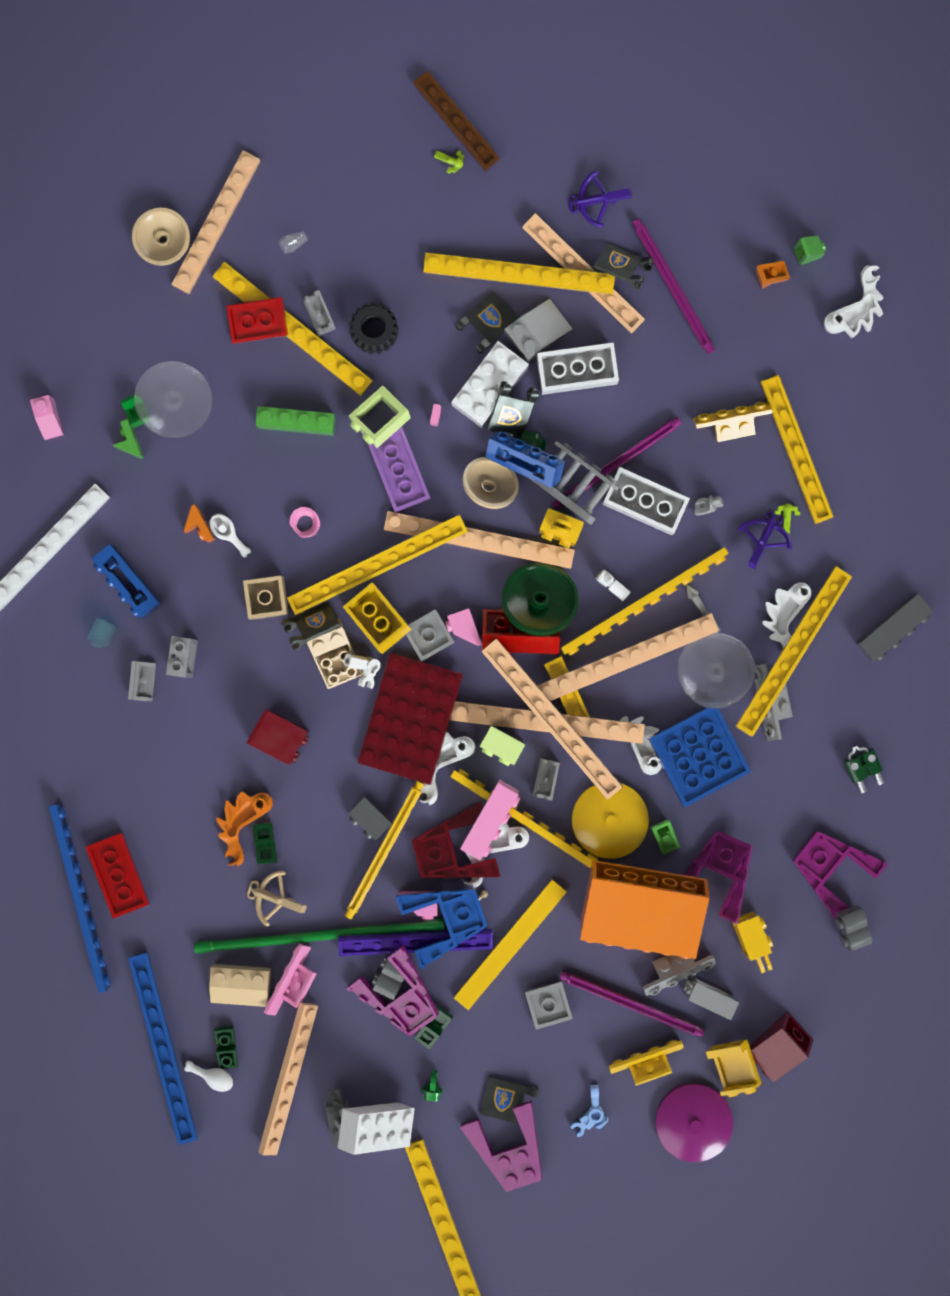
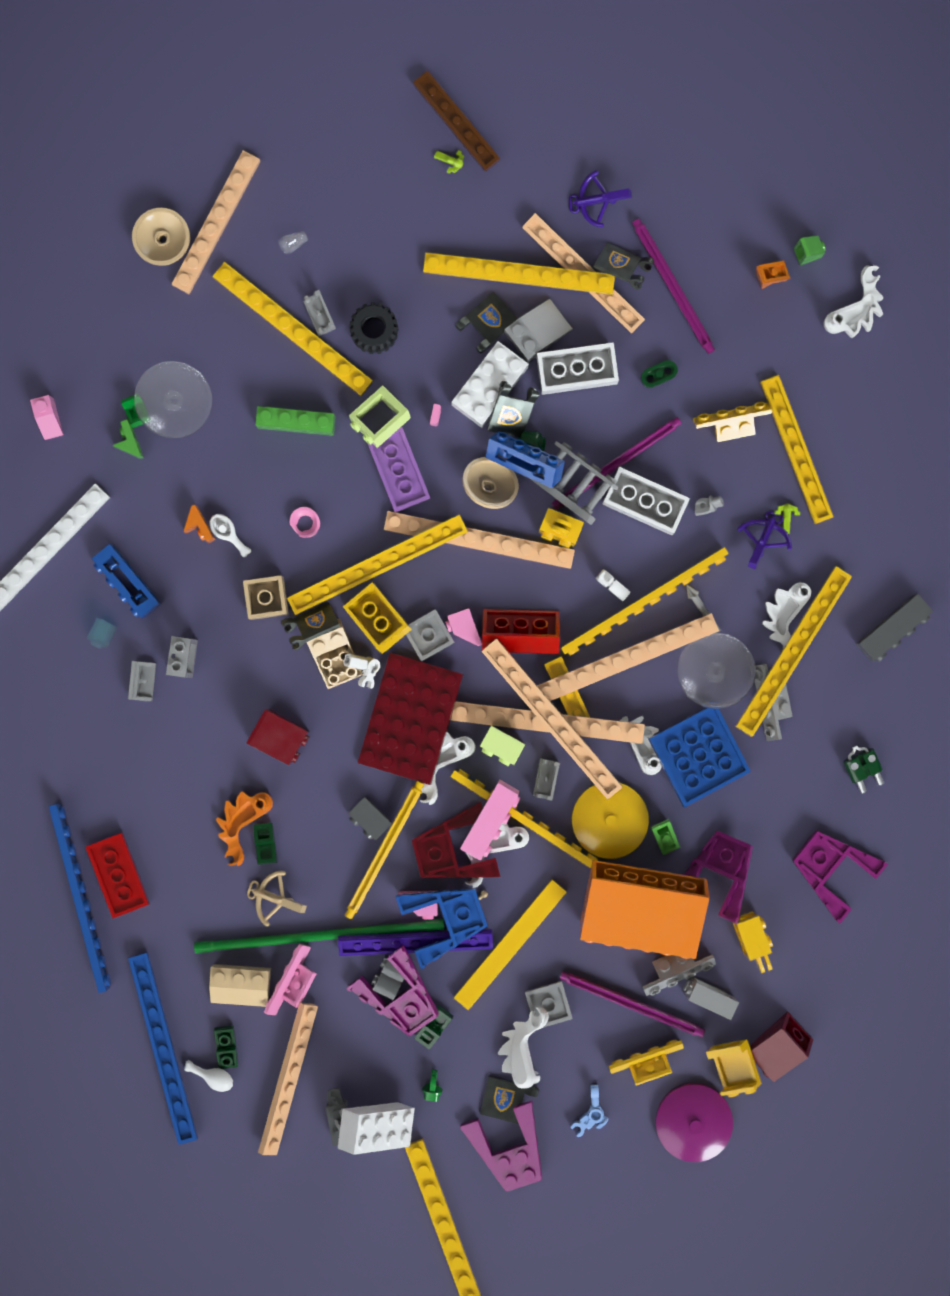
(257, 320): red tile -> none
(517, 1049): none -> white animal
(540, 599): dark green dish -> none
(658, 374): none -> dark green plate
(853, 928): dark grey brick -> none

